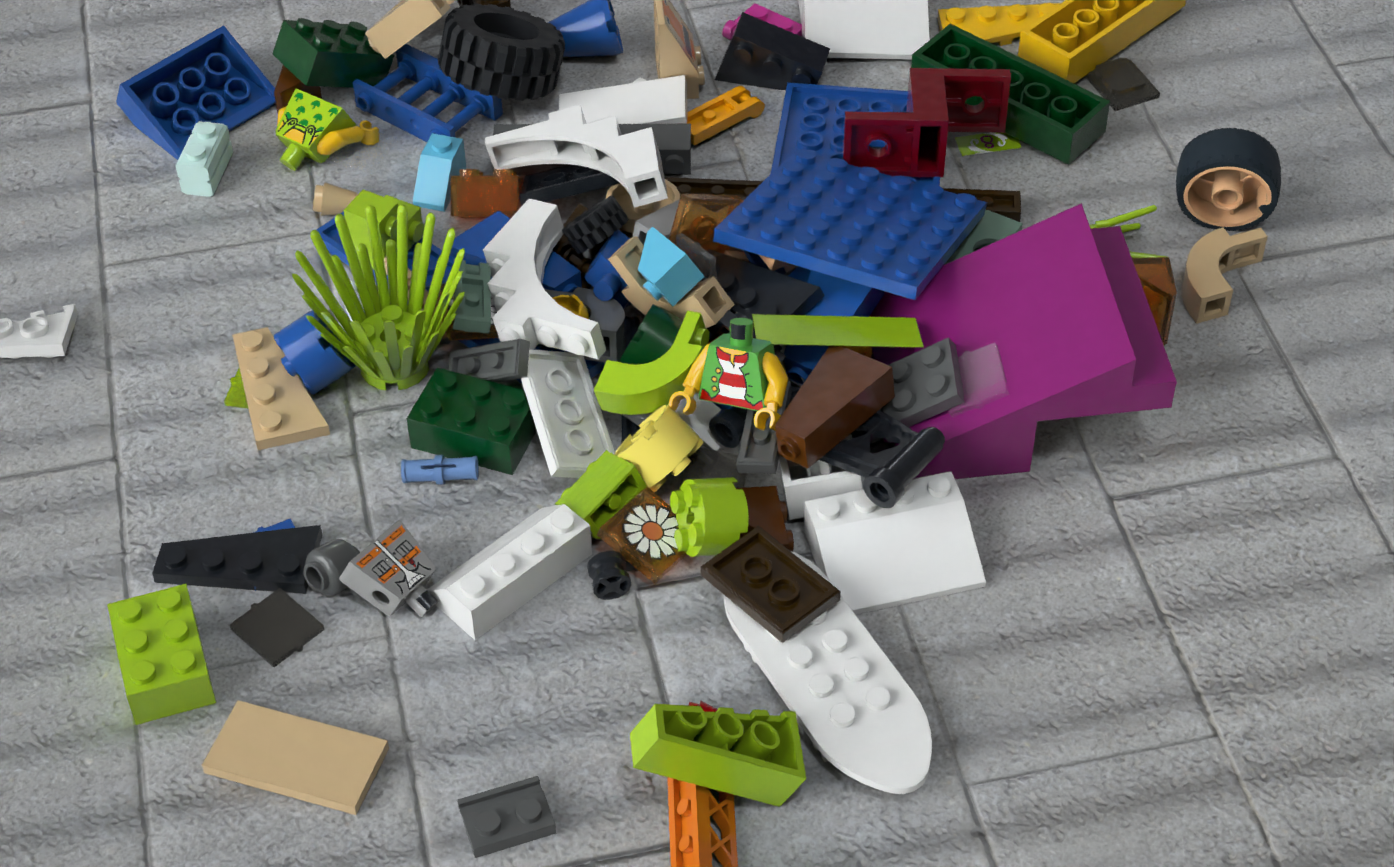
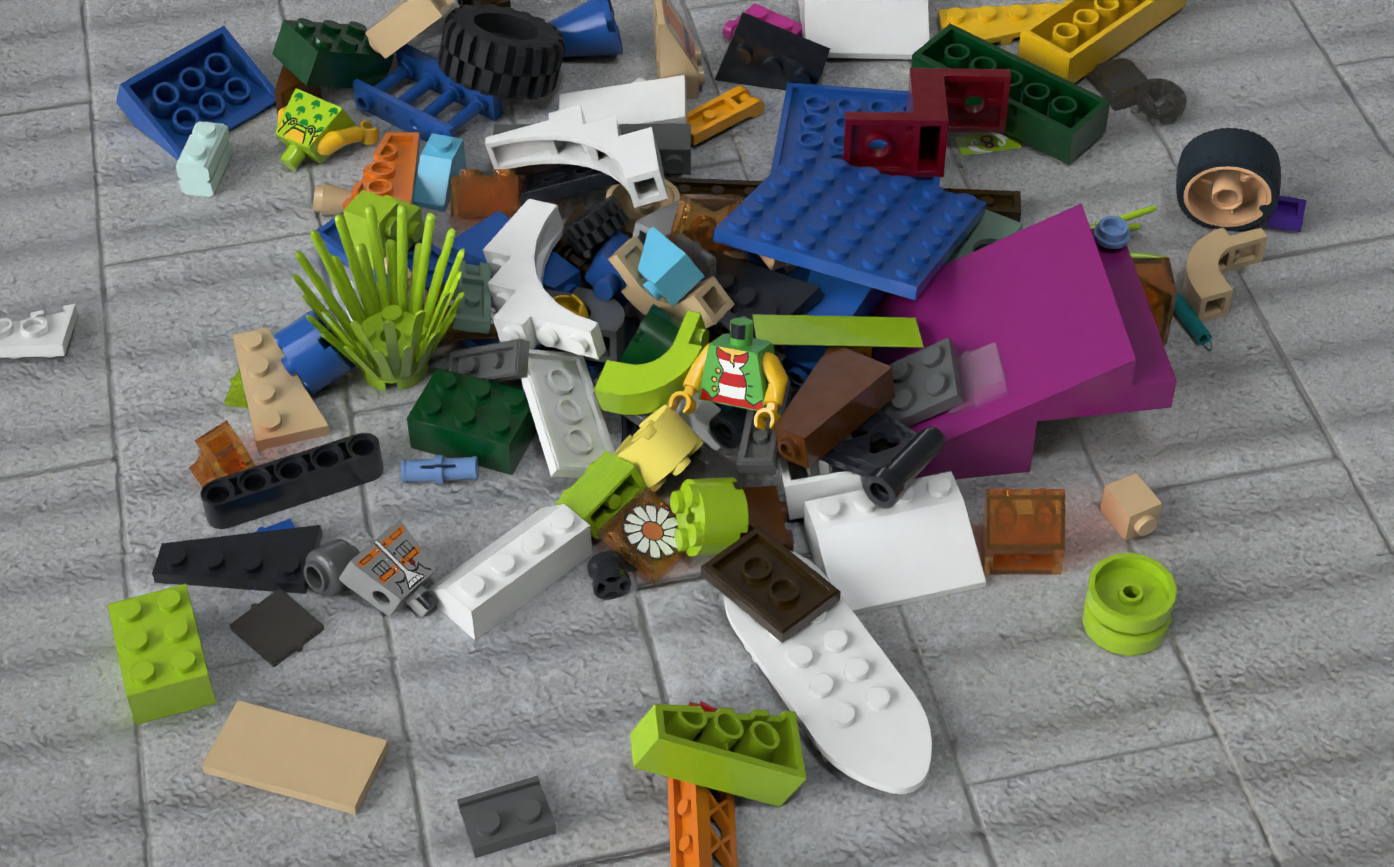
(220, 454): none -> clear orange brick
(292, 480): none -> black beam
(392, 169): none -> orange wing
(1023, 531): none -> clear orange slope
(1112, 232): none -> medium blue plate
(1129, 604): none -> lime wheel
(1131, 507): none -> tan brick
(1155, 89): none -> clear smoke gear
(1191, 321): none -> teal piece
(1287, 214): none -> dark purple plate

